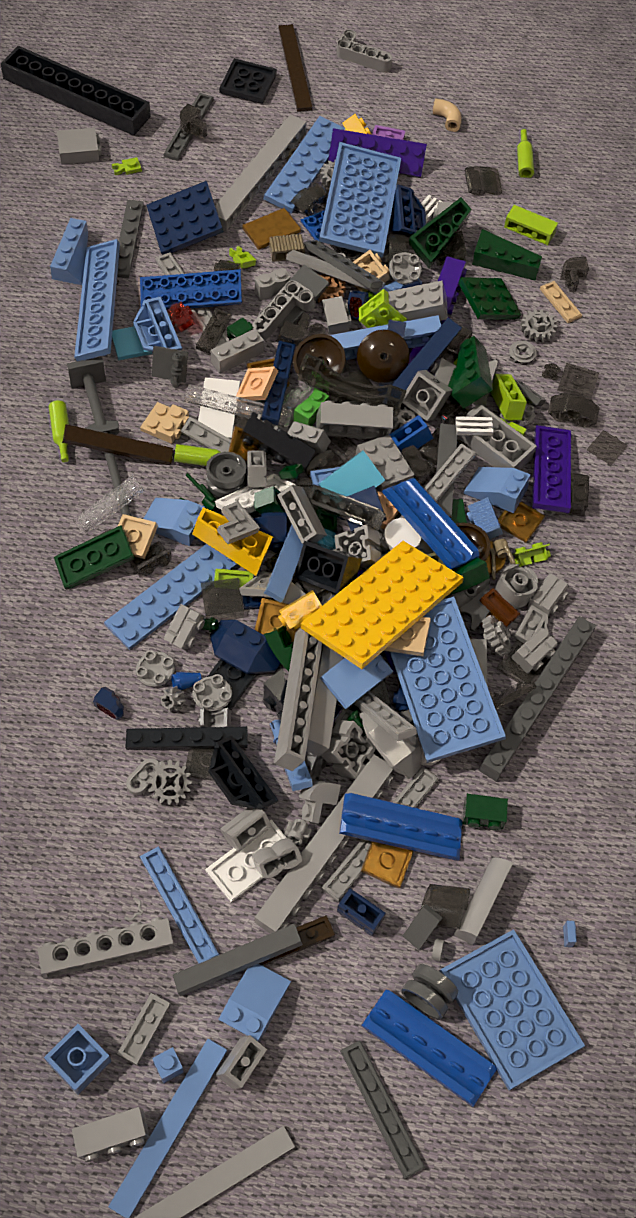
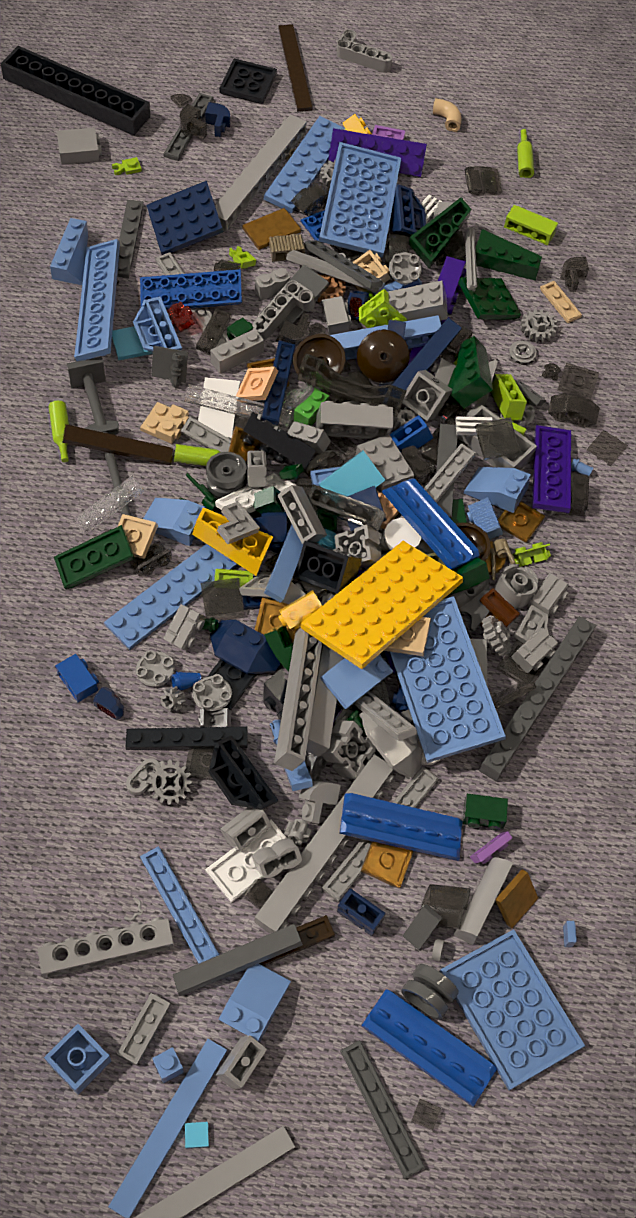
(77, 677): none -> blue brick
(110, 1134): light grey brick -> none
(181, 99): none -> clear smoke tile
(196, 1135): none -> medium azure tile
(218, 116): none -> dark blue brick
(258, 893): none -> clear smoke plate
(426, 1114): none -> clear smoke tile
(470, 259): none -> light grey axle
(497, 438): none -> clear smoke tile
(497, 843): none -> medium lavender plate
(516, 898): none -> pearl gold tile
(580, 467): none -> medium blue pin

